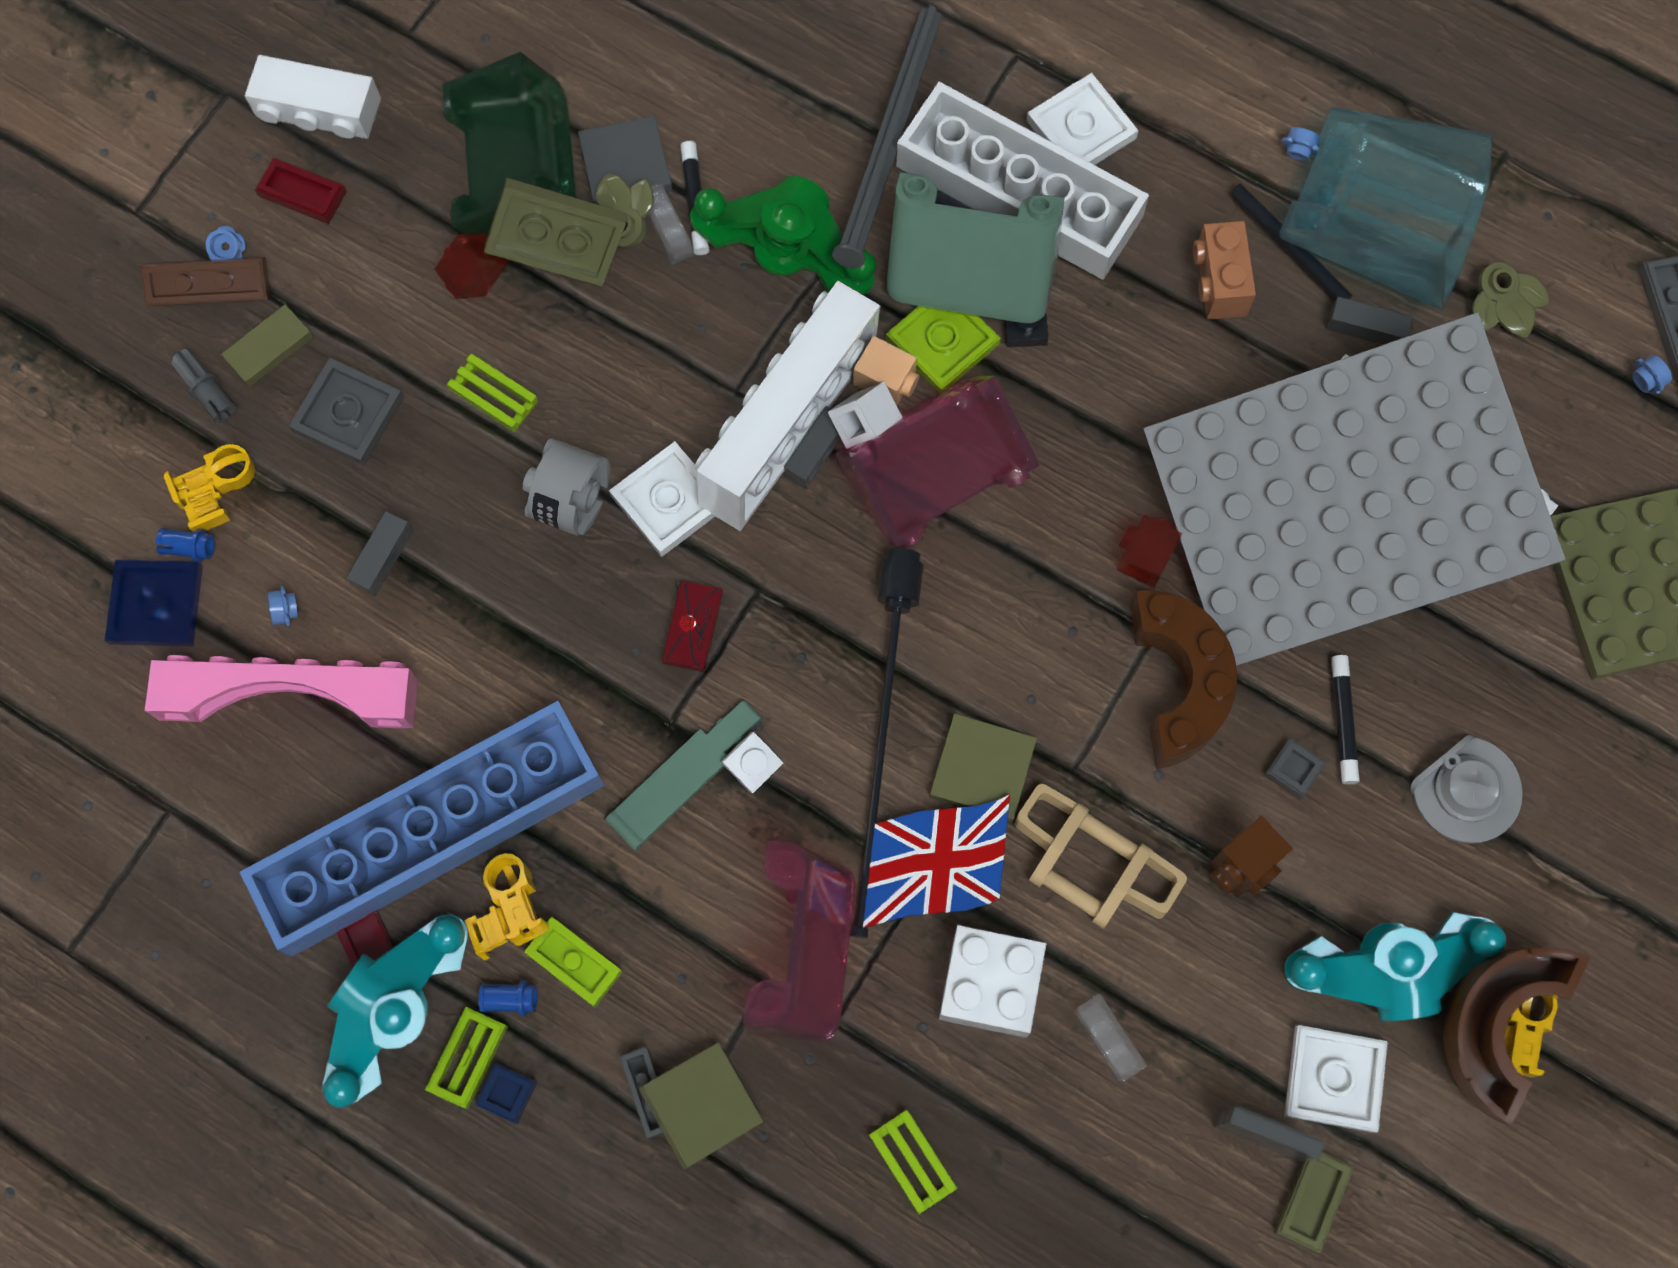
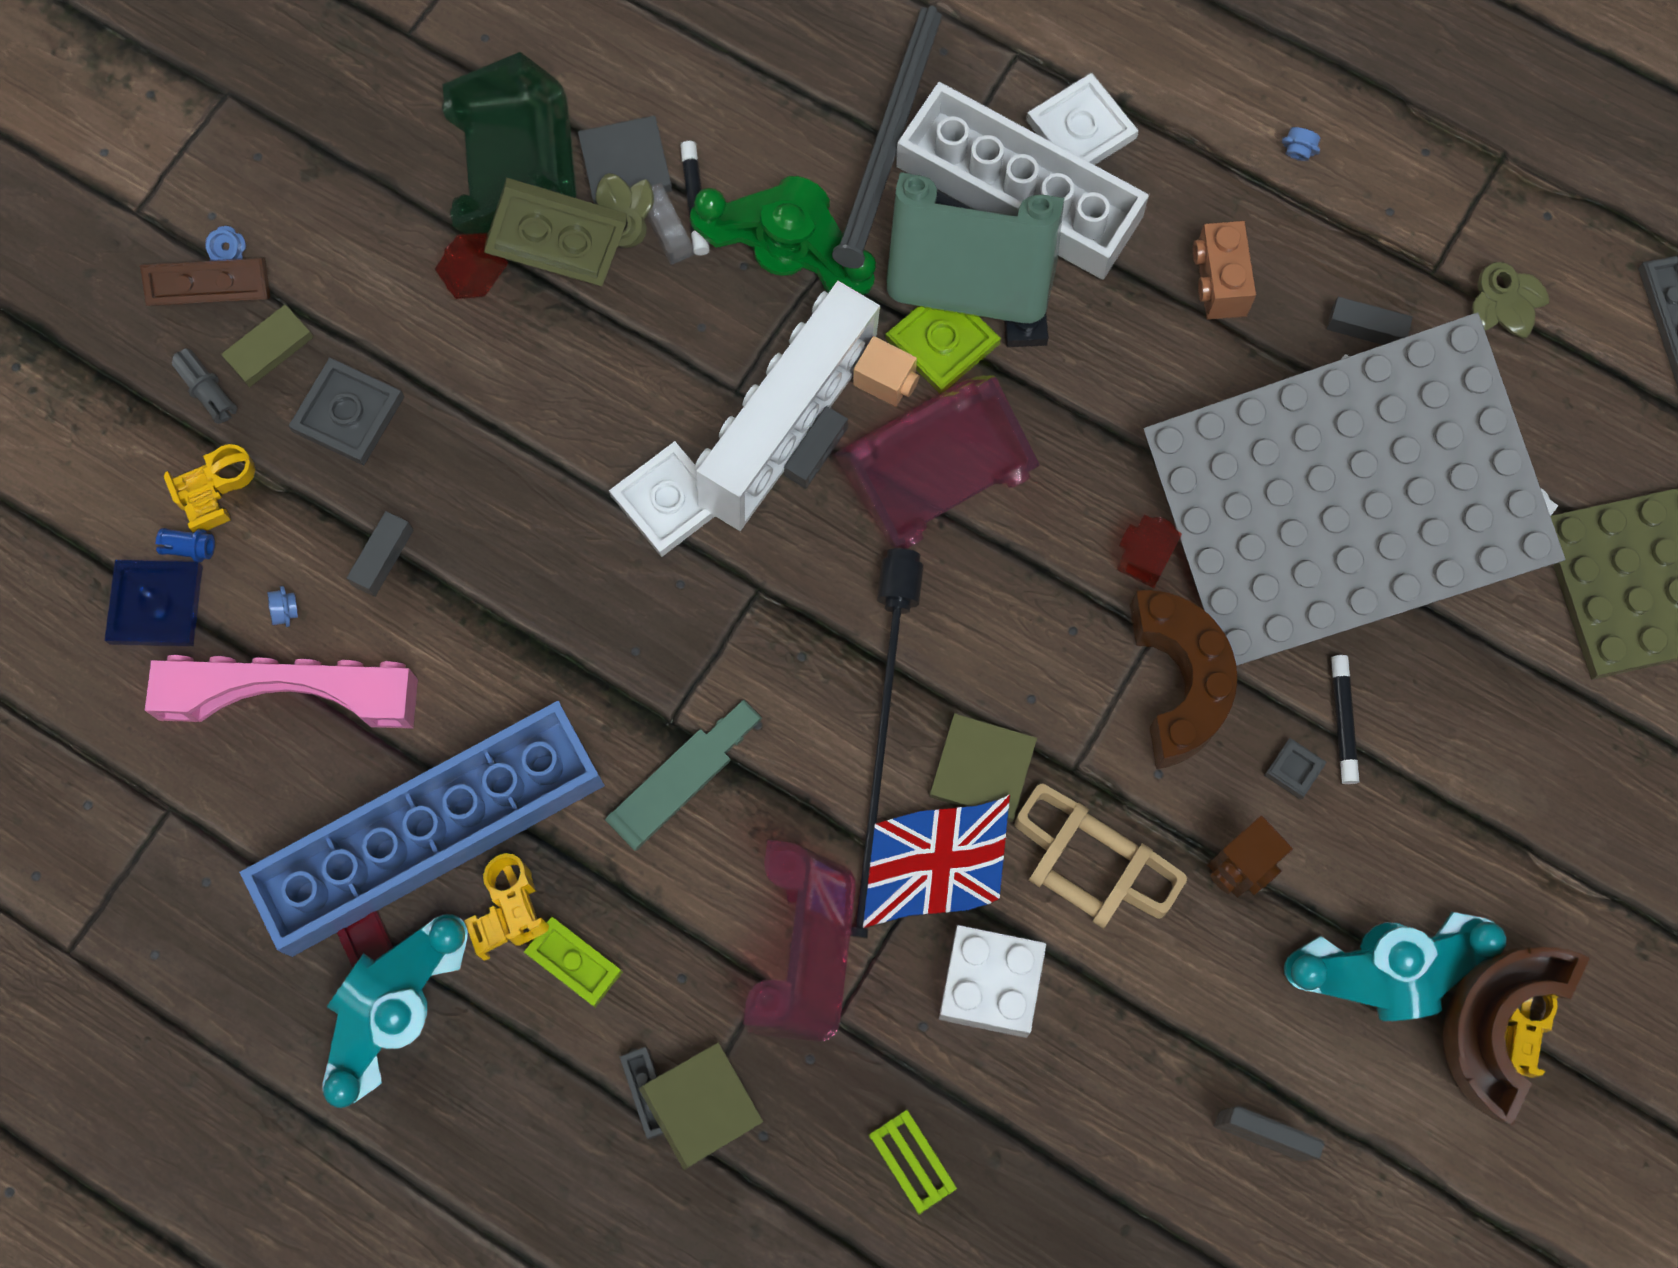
(300, 190): dark red tile -> none
(313, 97): white brick -> none
(466, 374): lime tile -> none
(482, 1065): lime tile -> none
(506, 1093): dark blue tile -> none
(508, 998): blue pin -> none
(566, 487): light grey brick -> none
(692, 626): dark red tile -> none
(751, 762): white plate -> none
(865, 415): white brick -> none
(1110, 1038): clear piece -> none
(1299, 254): black bar -> none
(1314, 1202): olive tile -> none
(1336, 1079): white tile -> none
(1393, 200): clear light blue windscreen -> none
(1469, 792): light grey hat -> none
(1651, 374): medium blue plate -> none

